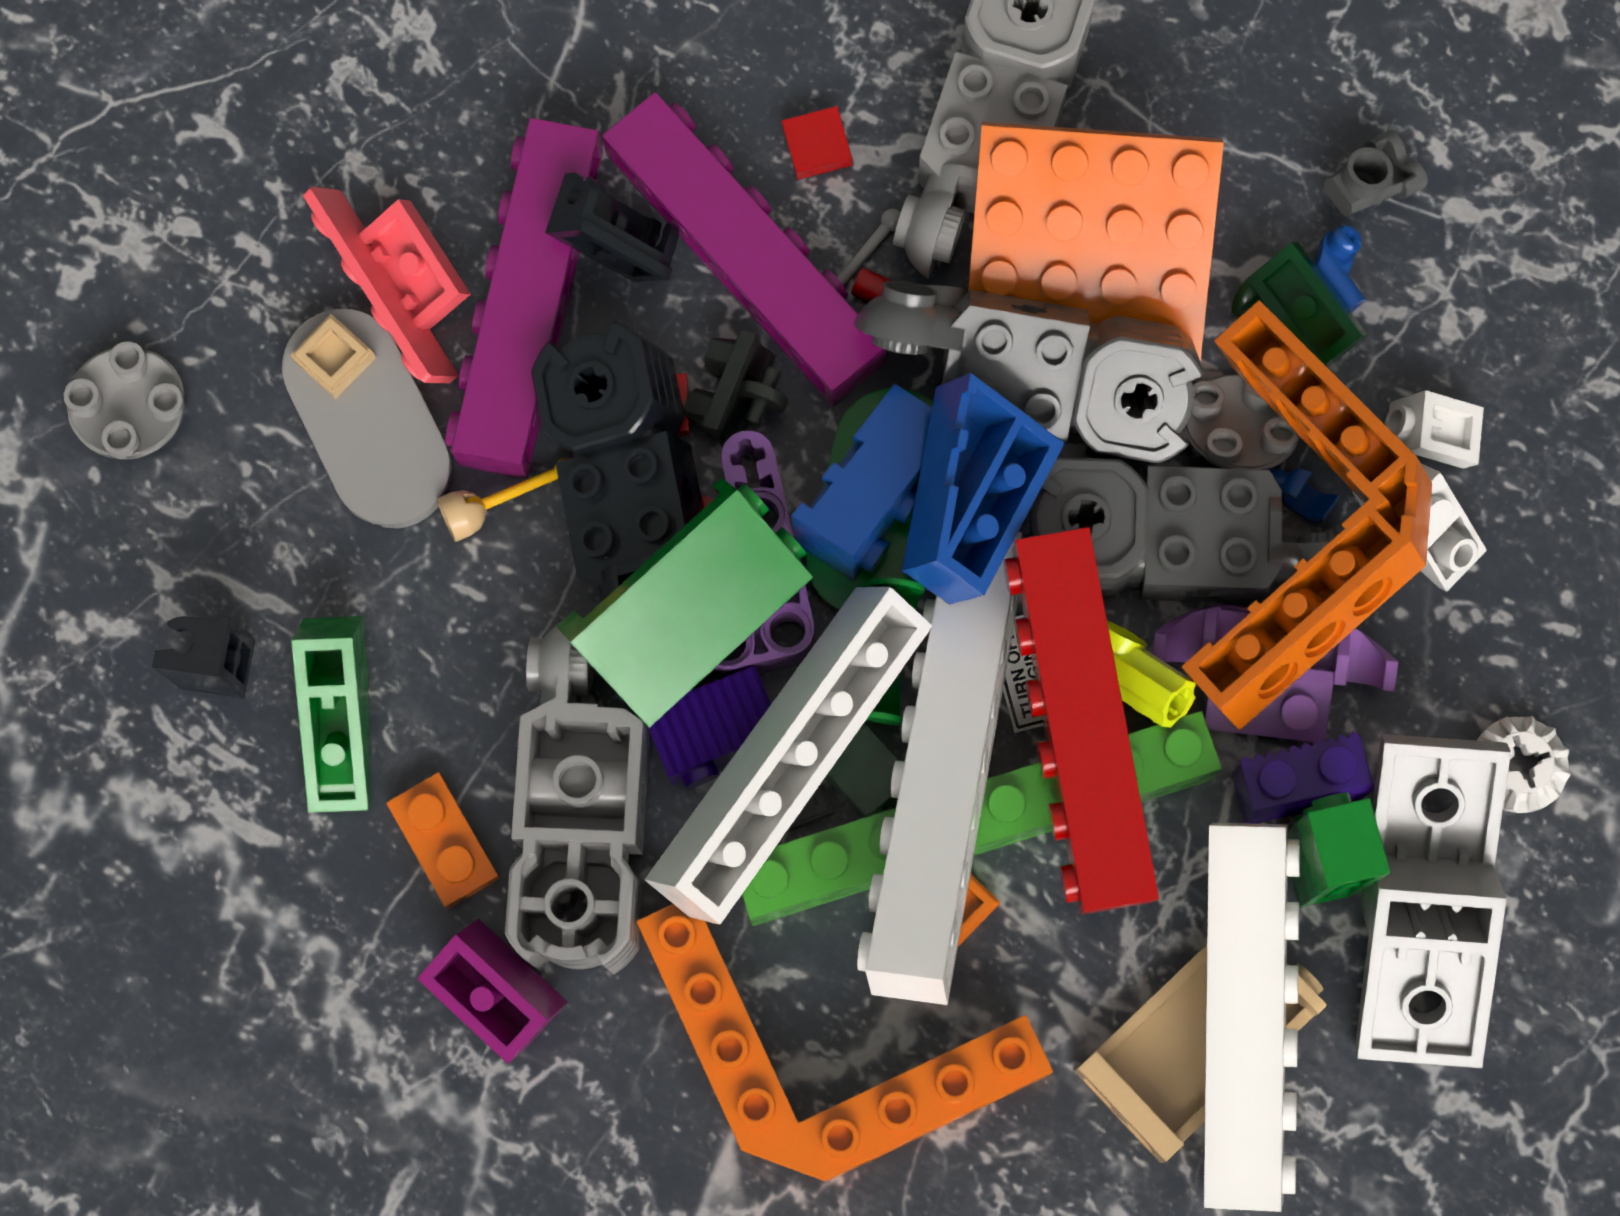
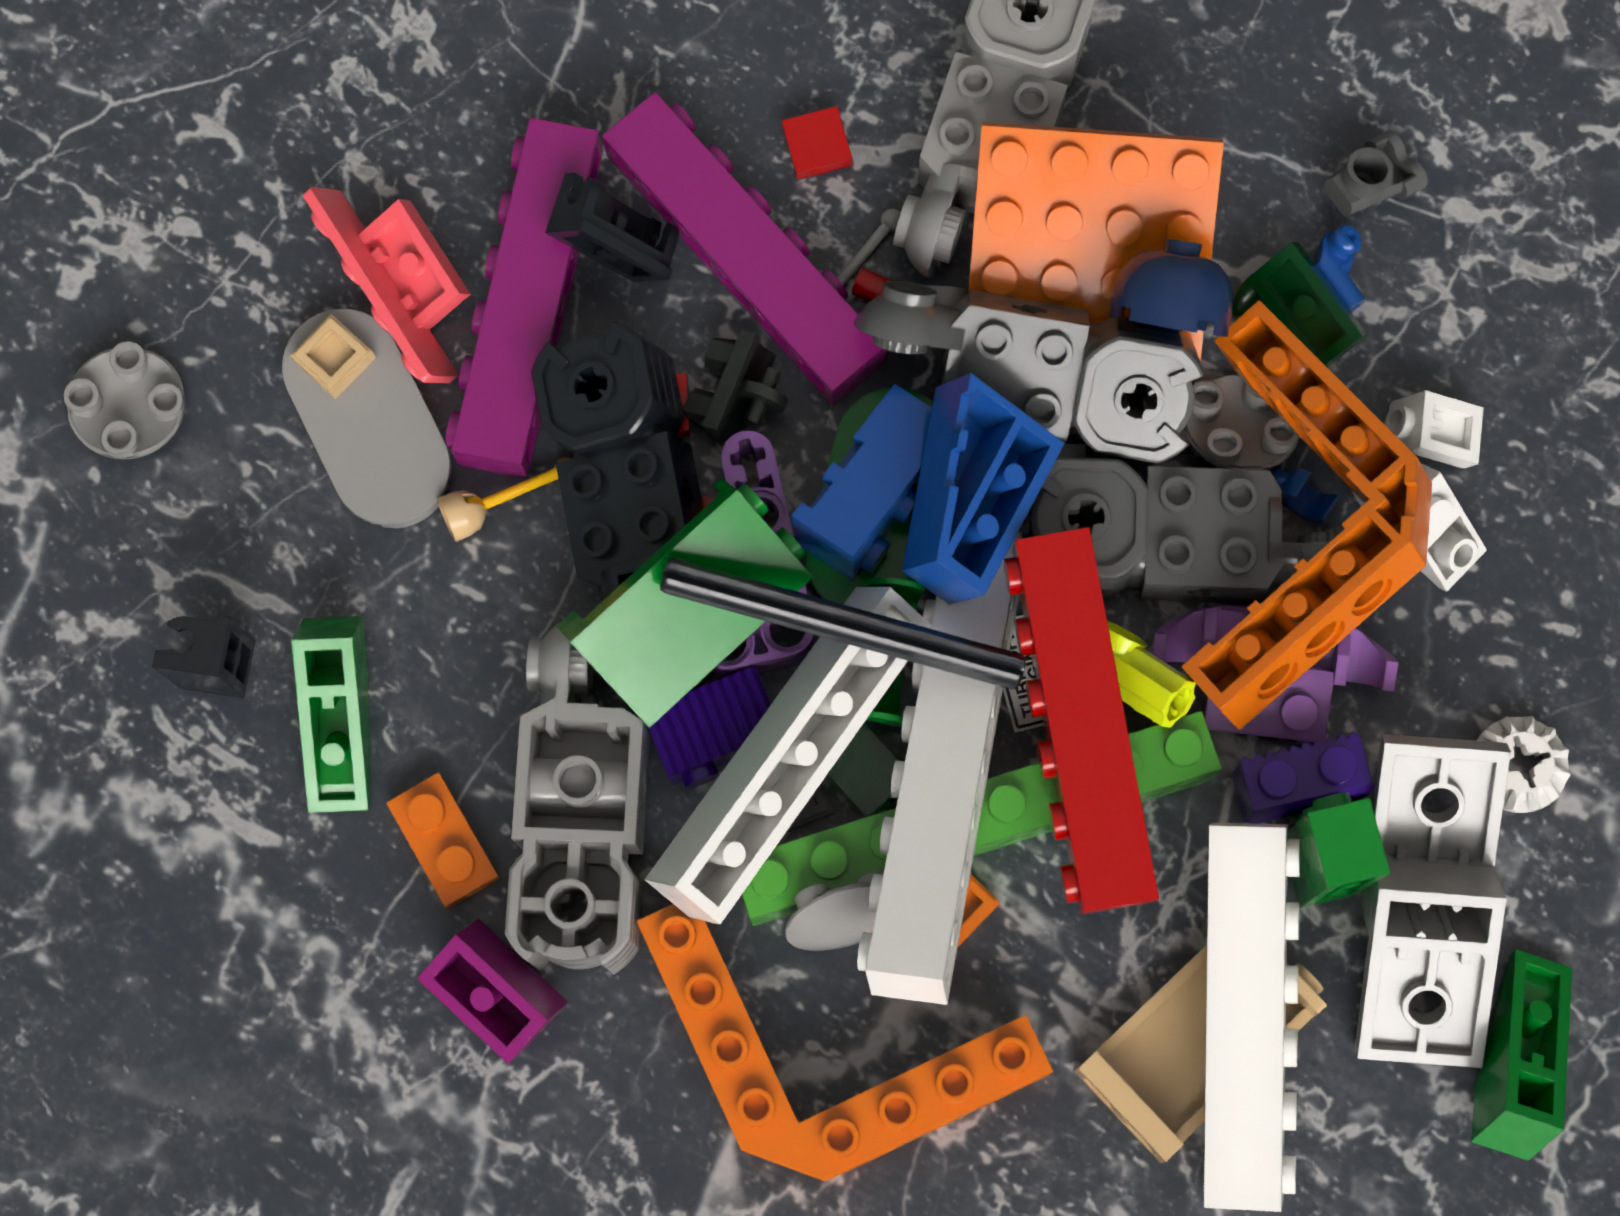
(831, 917): none -> light grey dish
(842, 623): none -> black axle
(1174, 289): none -> dark blue cylinder
(1525, 1059): none -> green slope

